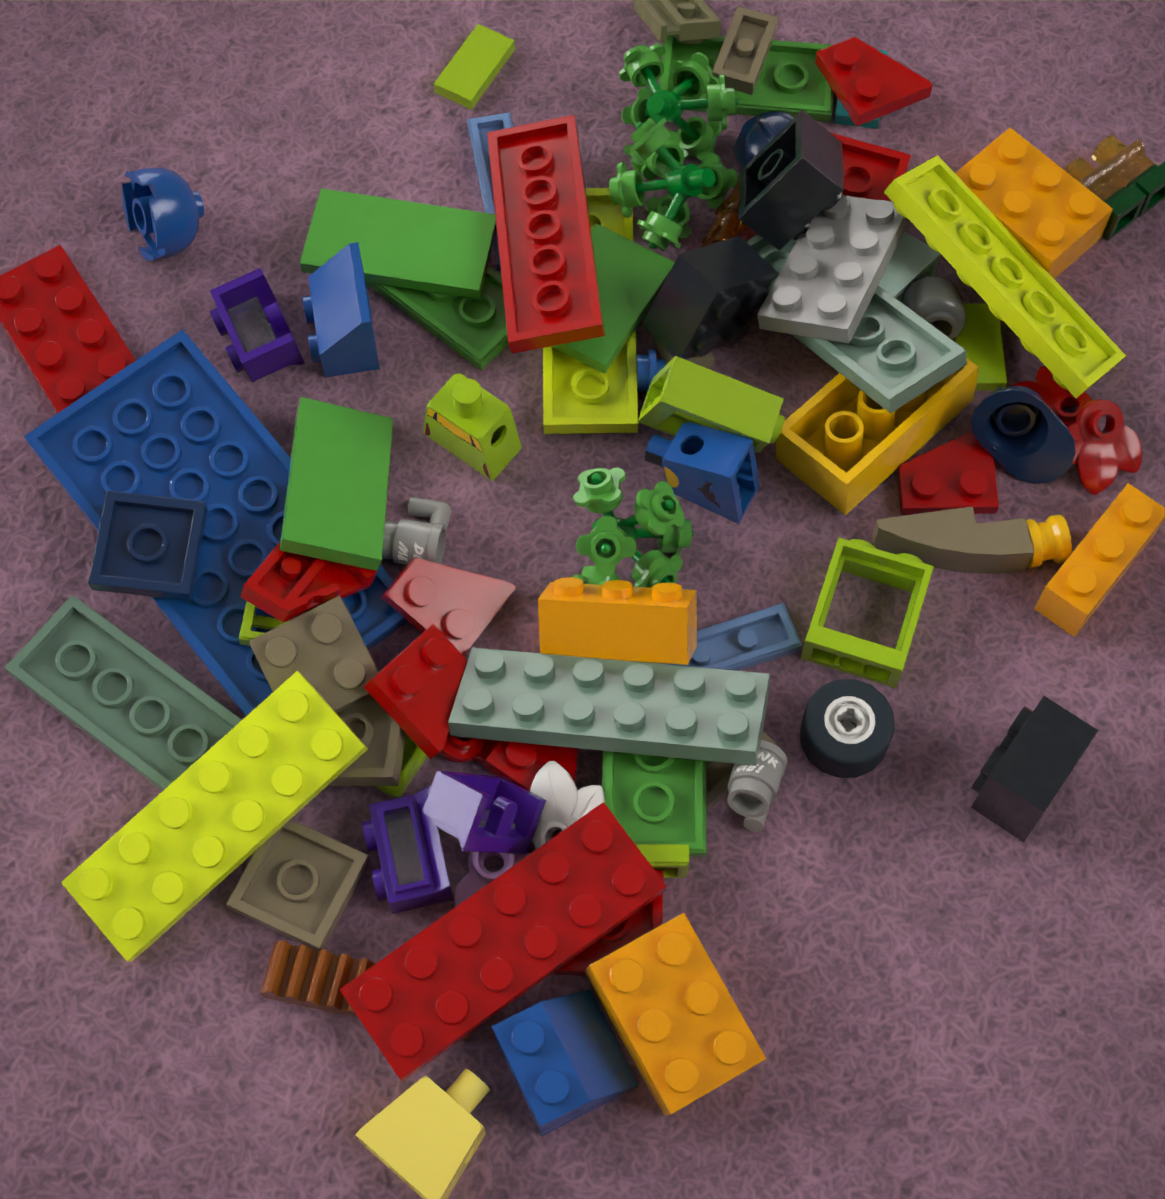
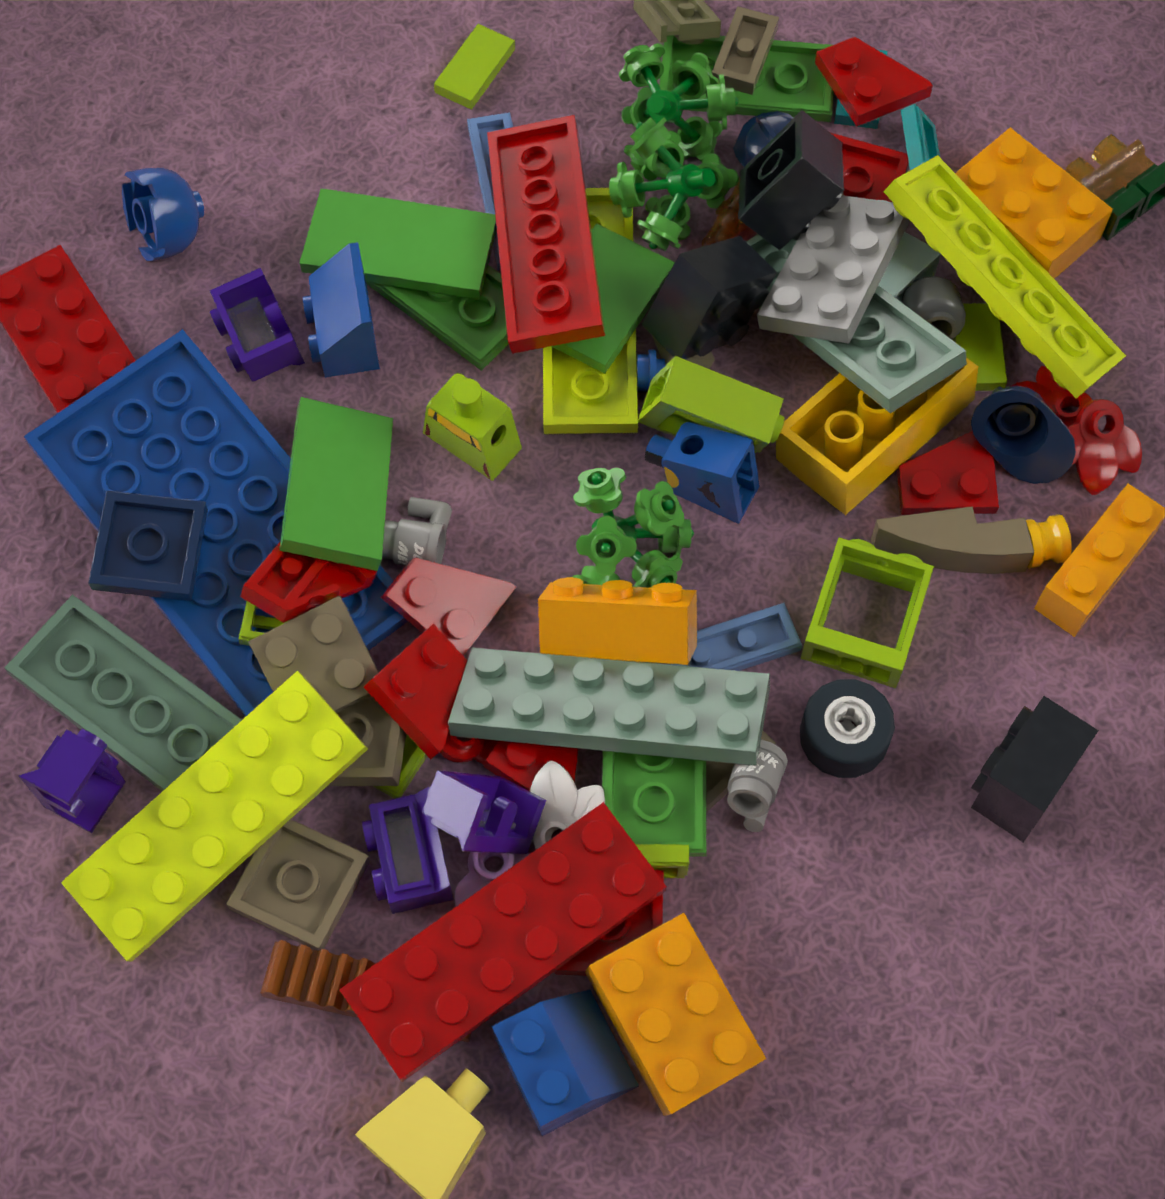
(76, 779): none -> dark purple window
(919, 136): none -> teal tile

